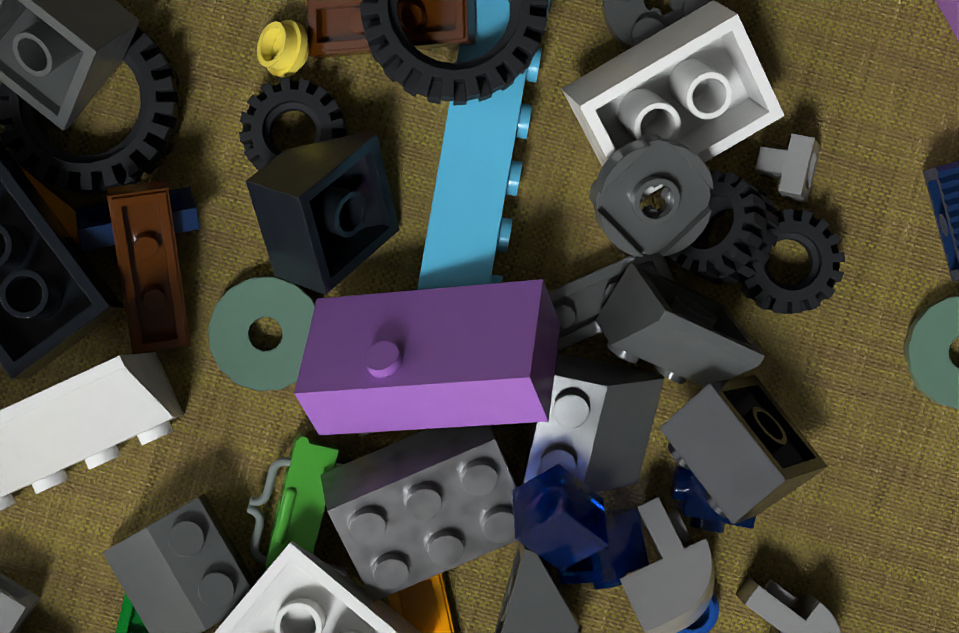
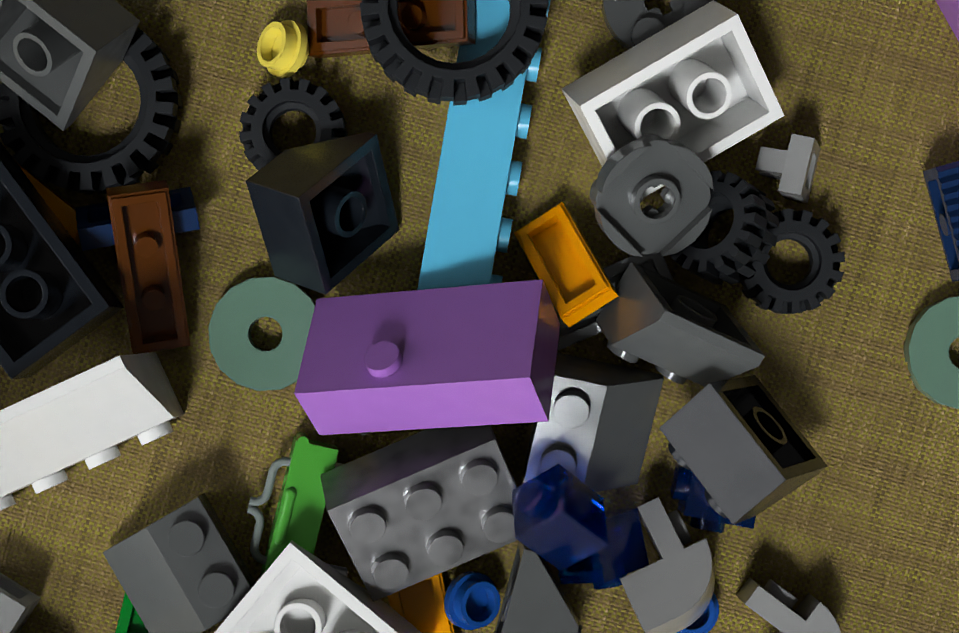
(471, 601): none -> blue plate
(566, 264): none -> light orange tile

